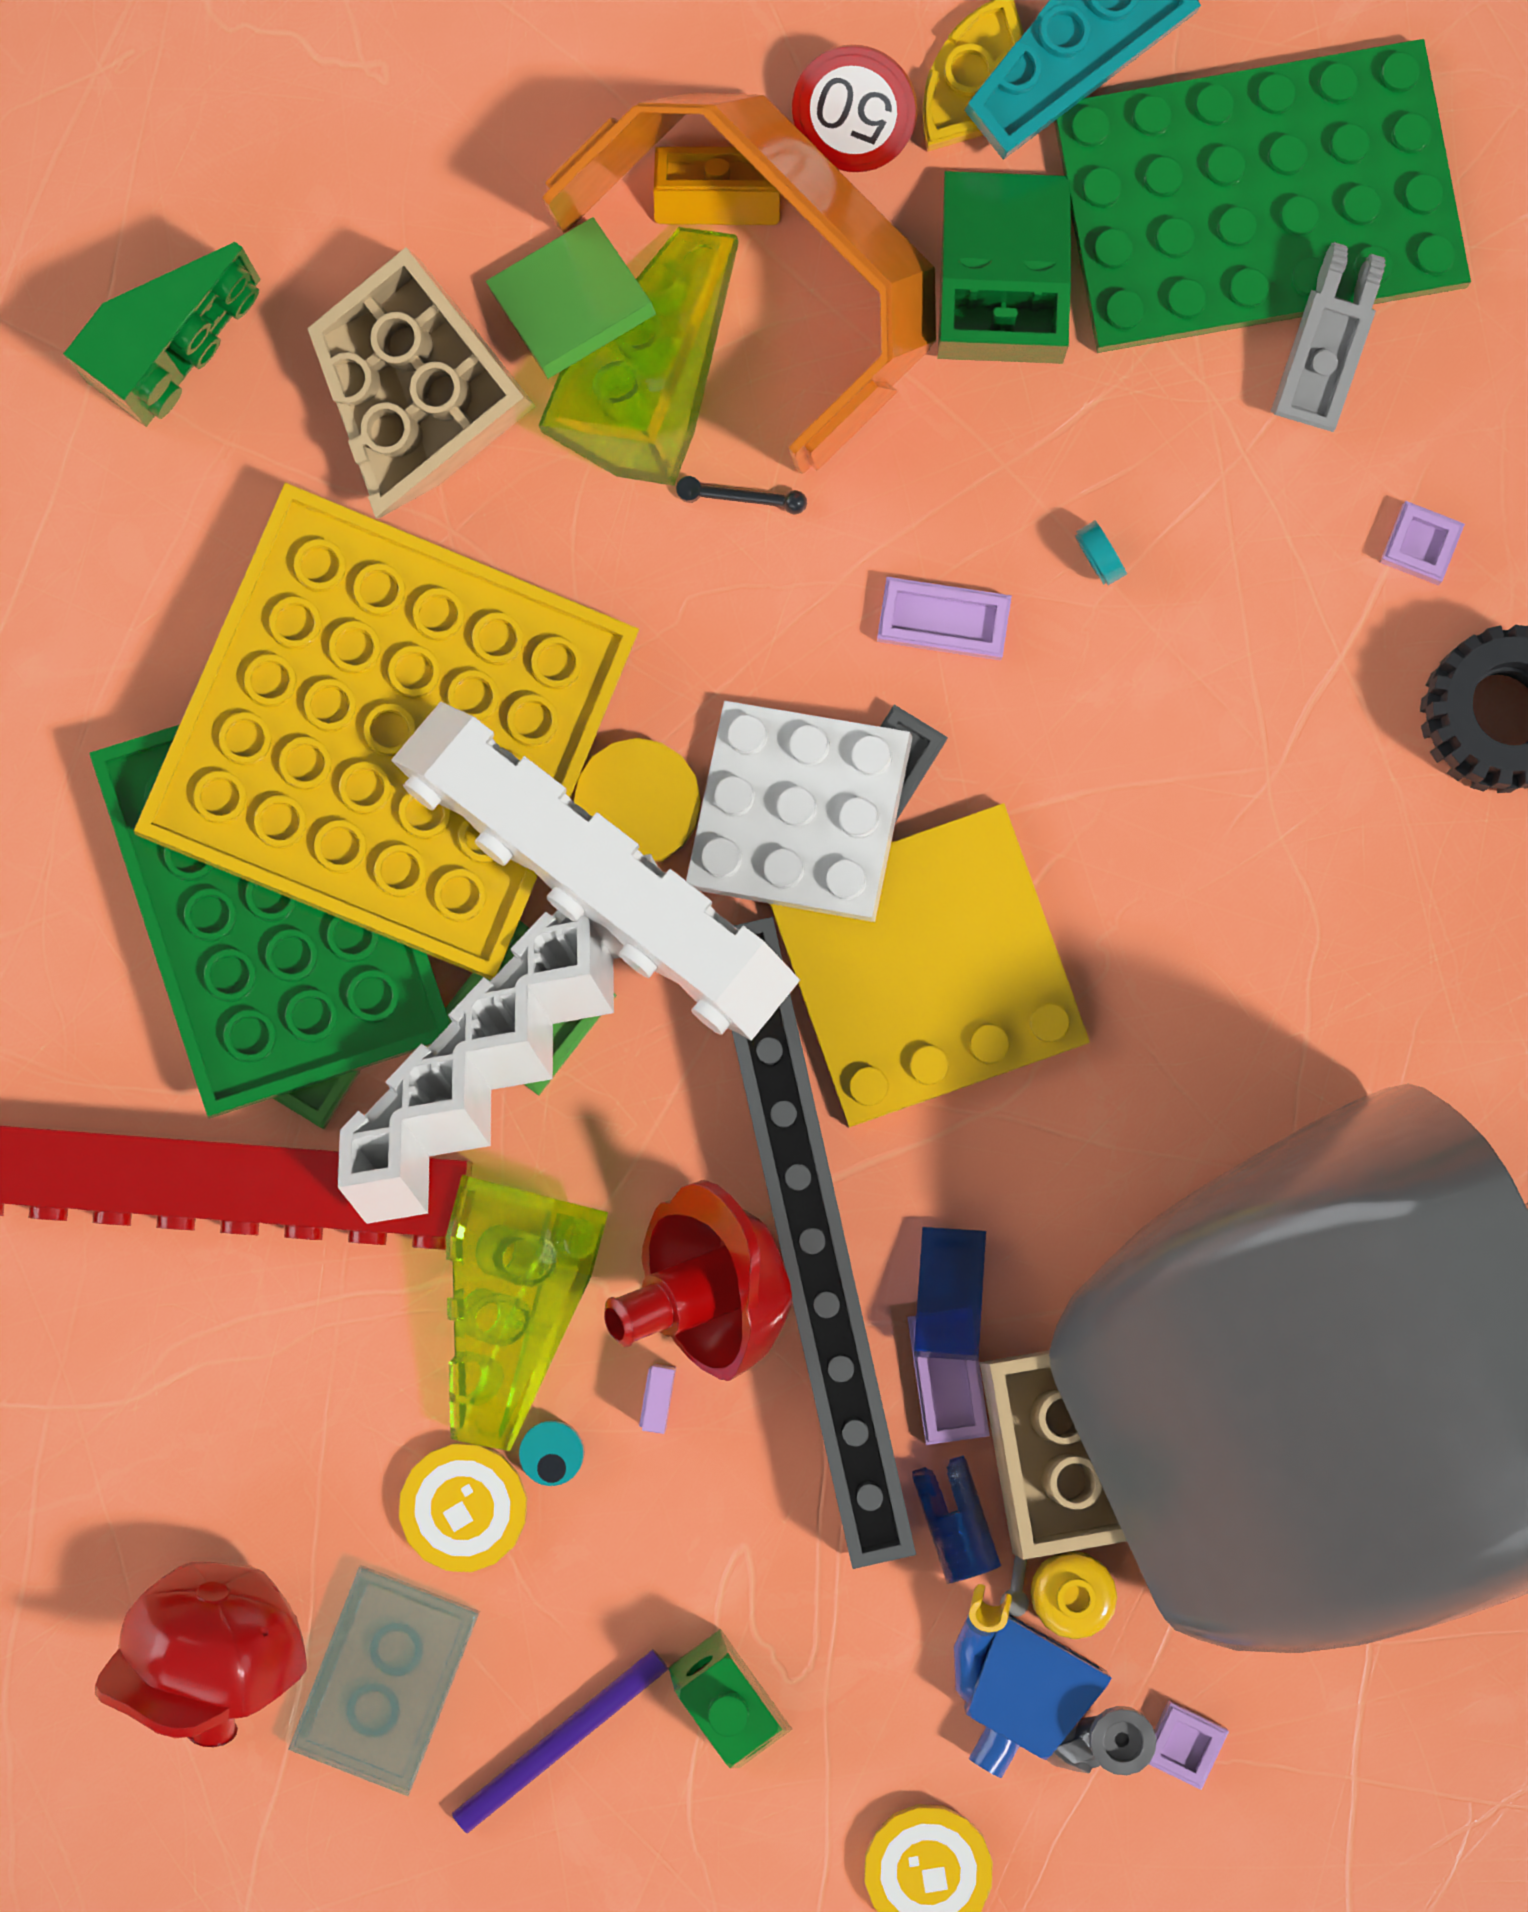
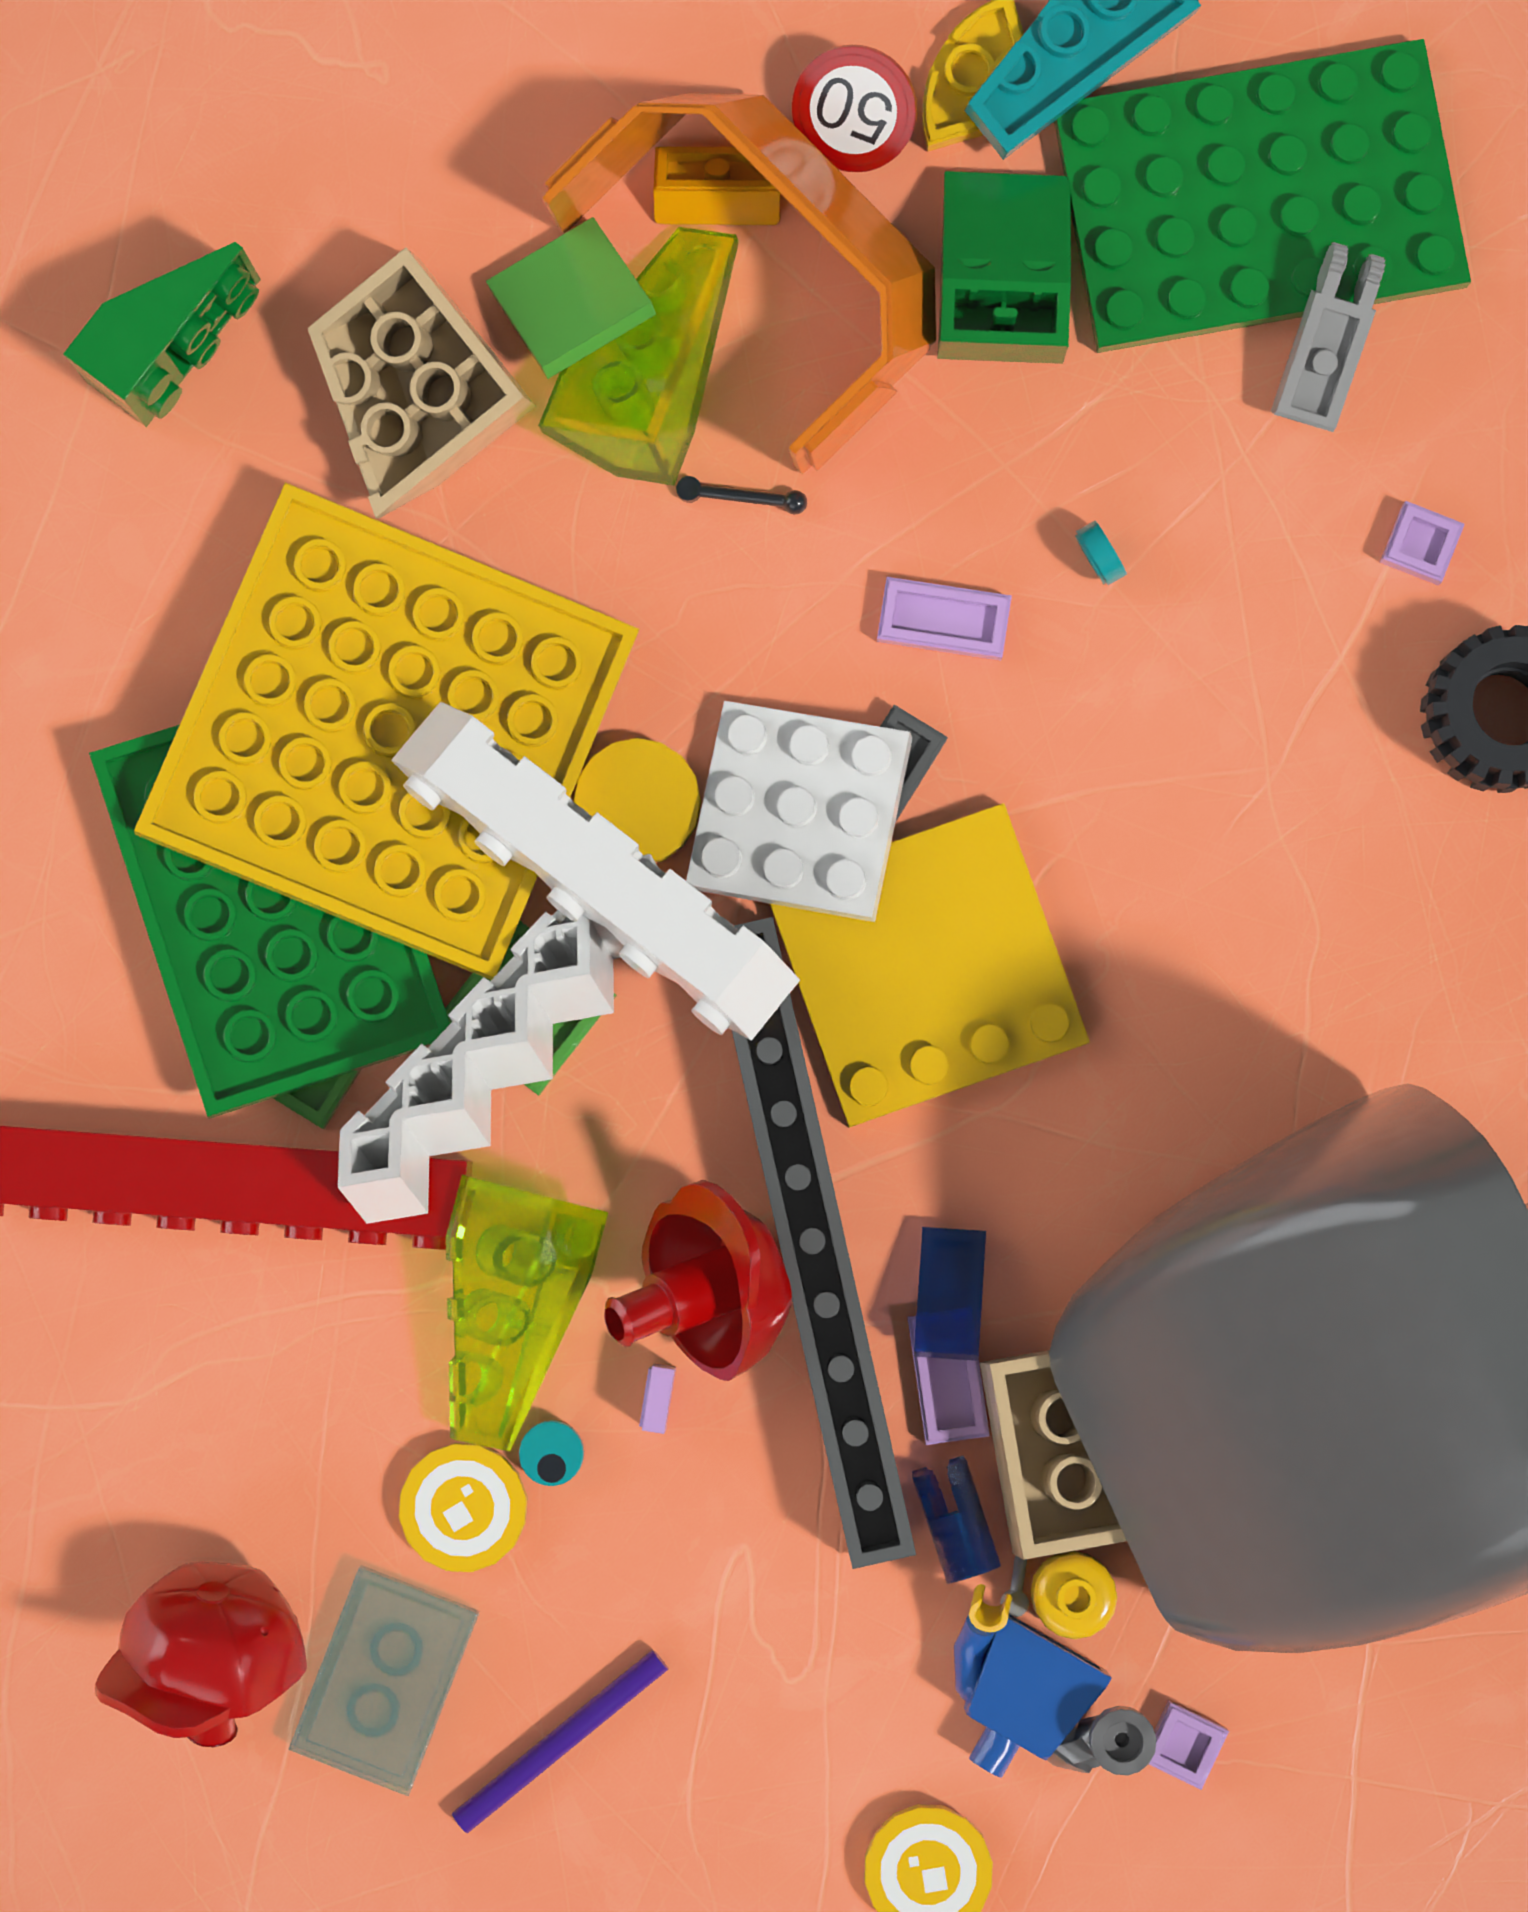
(727, 1701): green torso -> none

